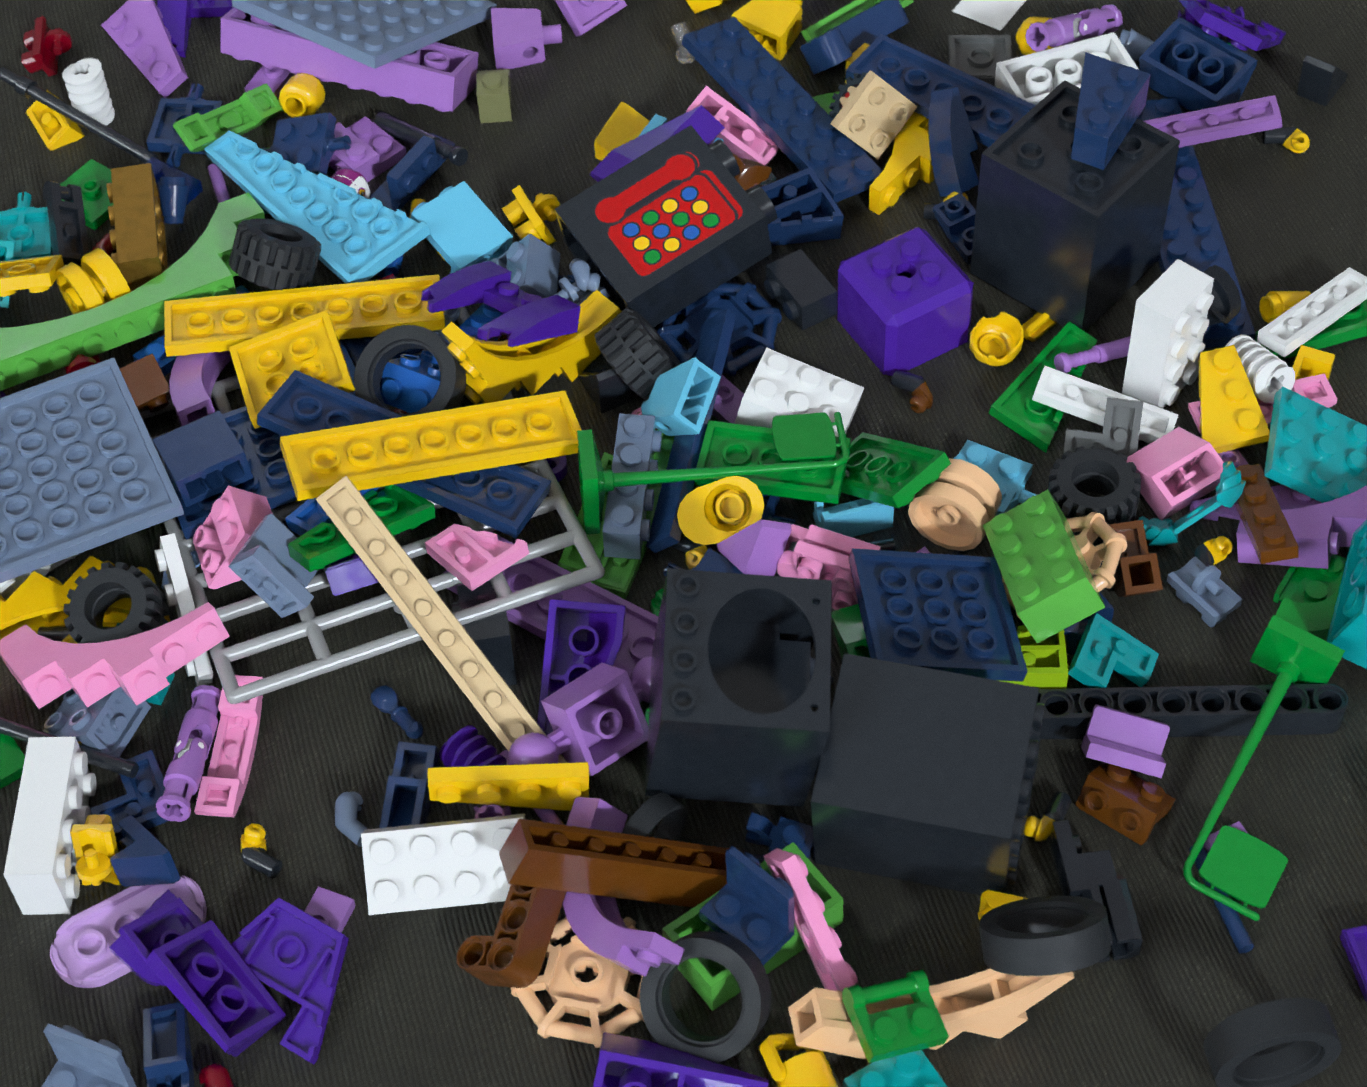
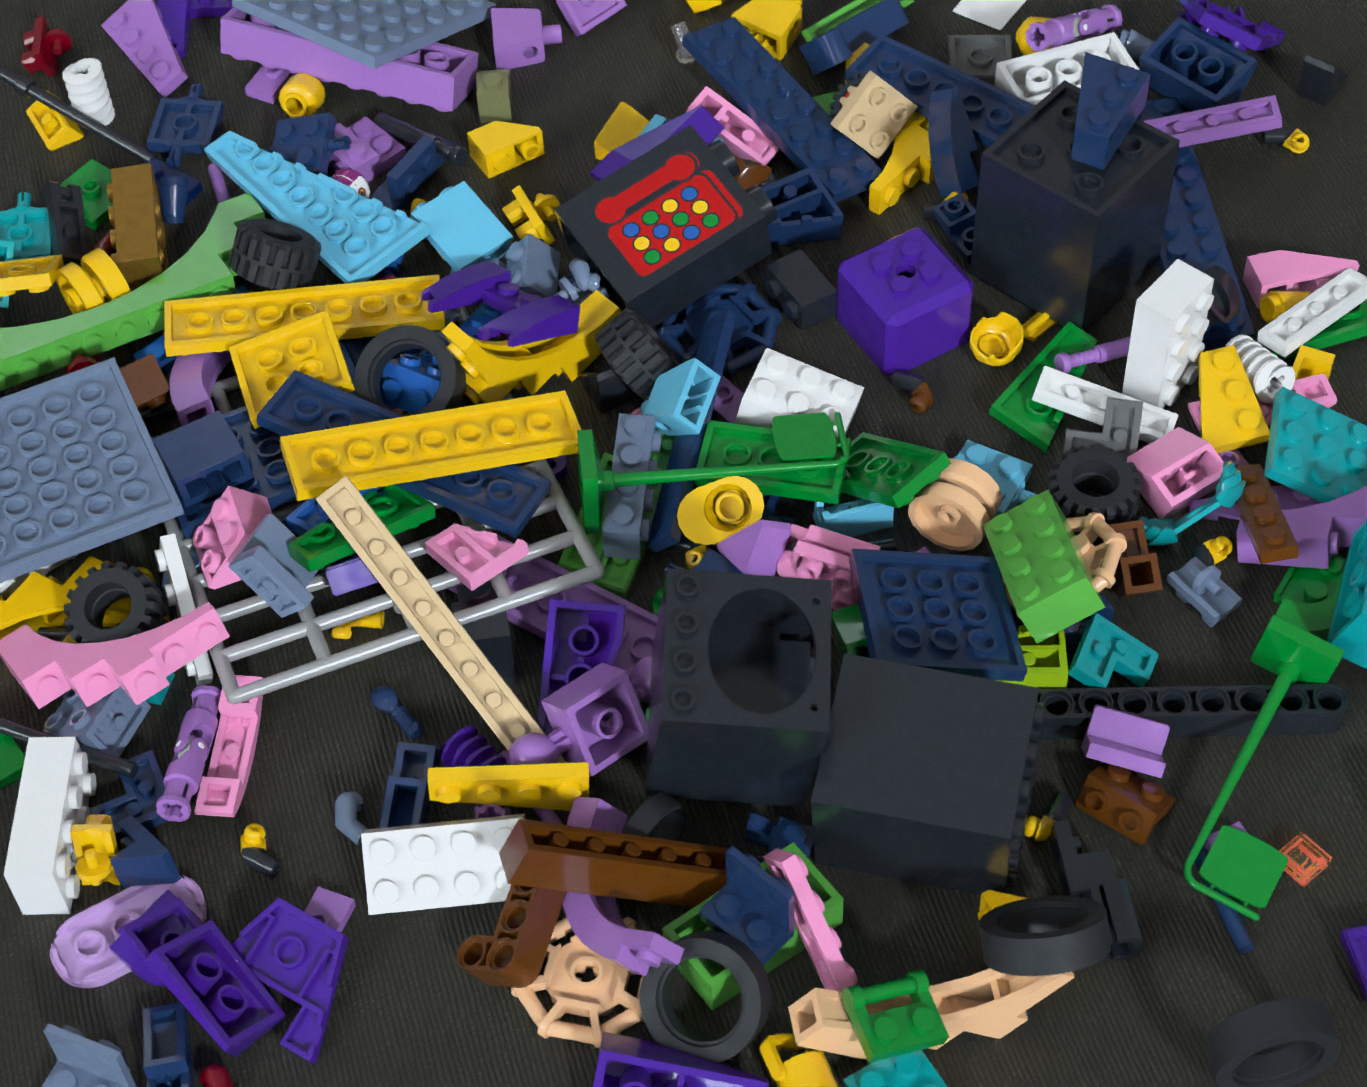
(237, 116): bright green slope -> none
(373, 620): none -> yellow arm
(504, 146): none -> yellow slope
(1291, 272): none -> bright pink slope
(1305, 859): none -> clear orange tile

